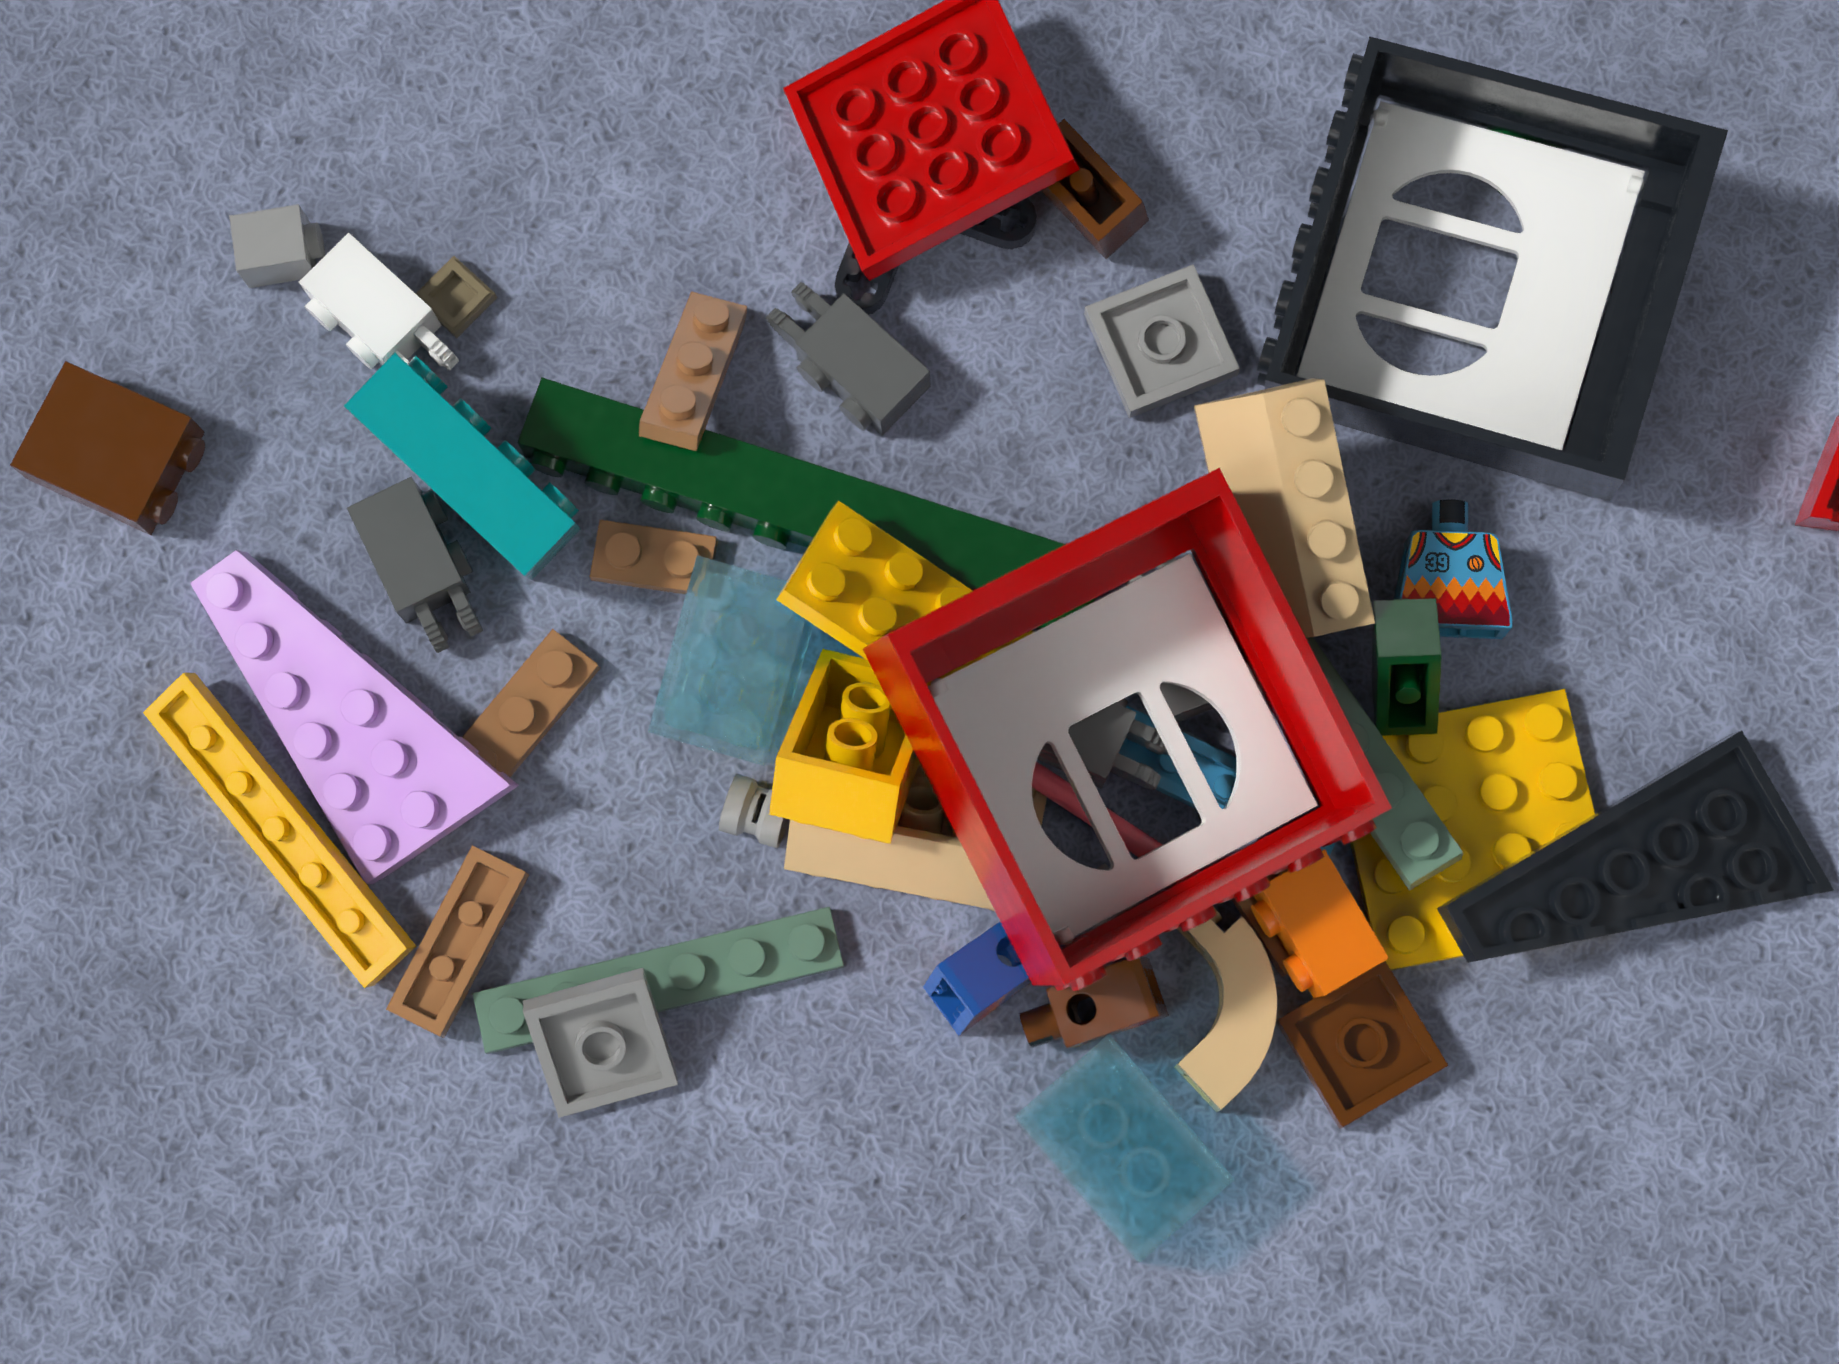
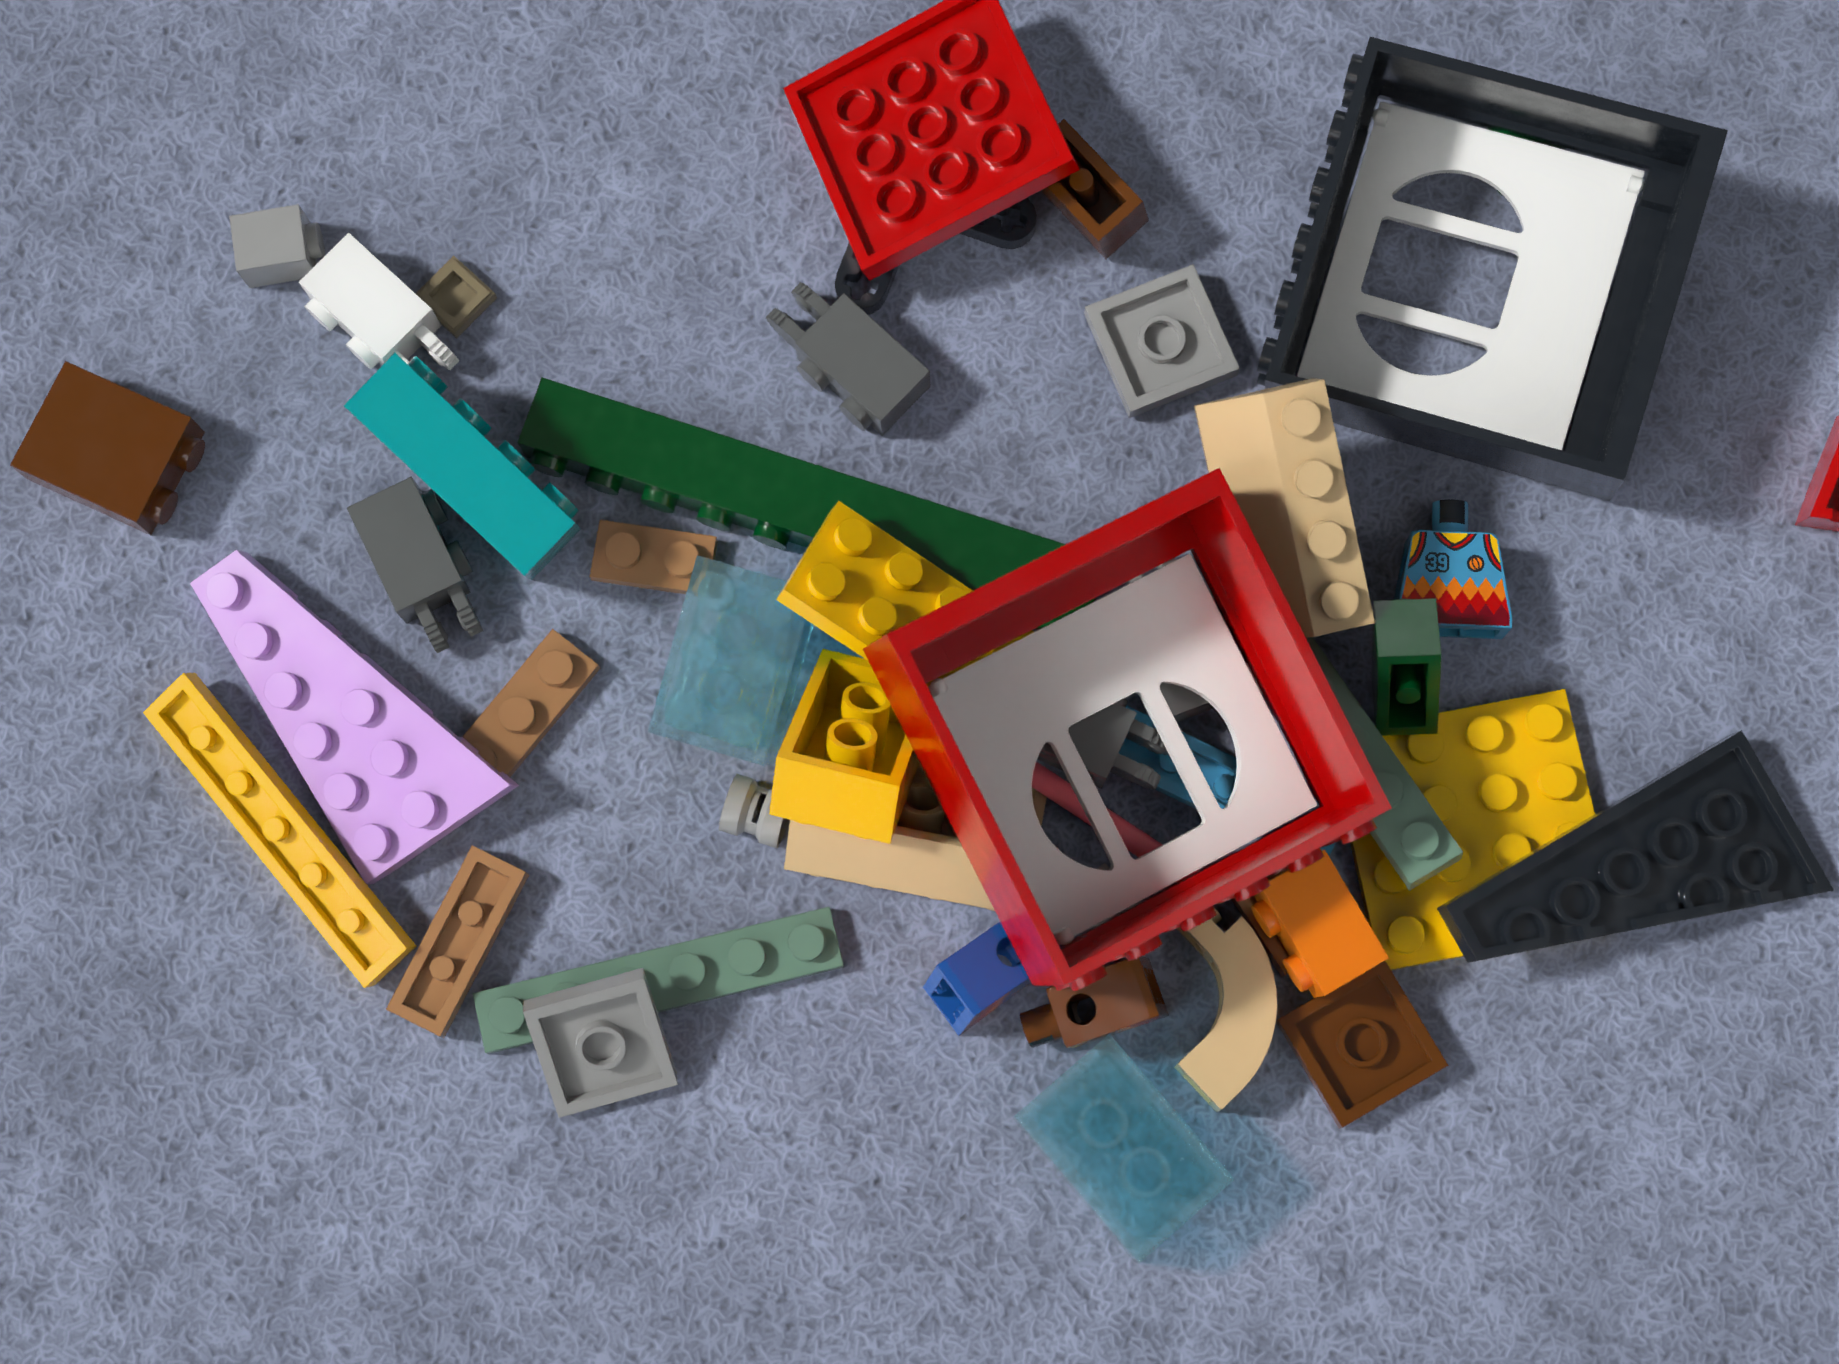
(693, 371): medium nougat plate -> none

